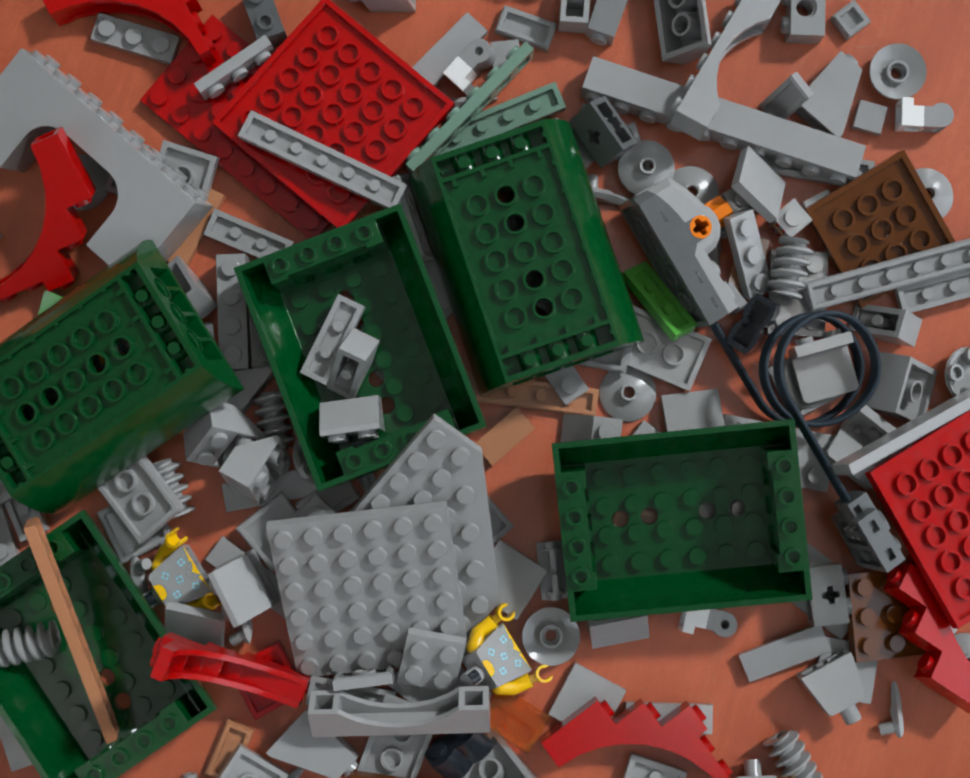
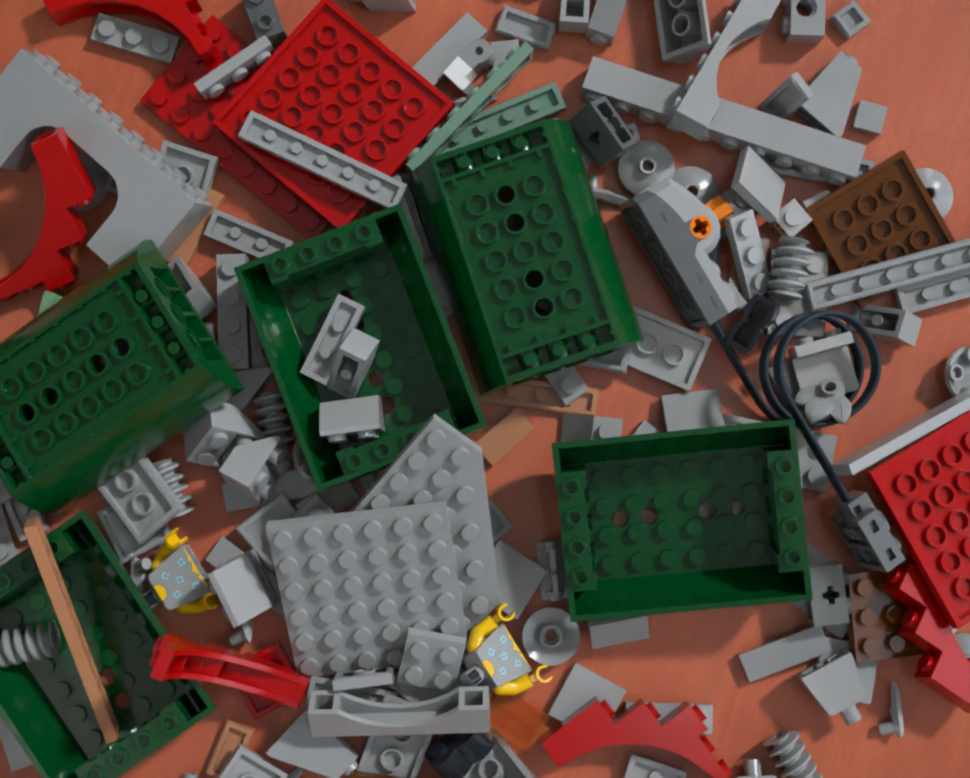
(195, 623): light grey tile -> none
(626, 408): light grey dish -> none
(659, 301): bright green plate -> none
(716, 620): leg -> none
(822, 403): none -> light grey plate
(855, 434): light grey bracket -> none
(903, 387): light grey slope -> none
(906, 62): light grey dish -> none
(921, 118): leg -> none

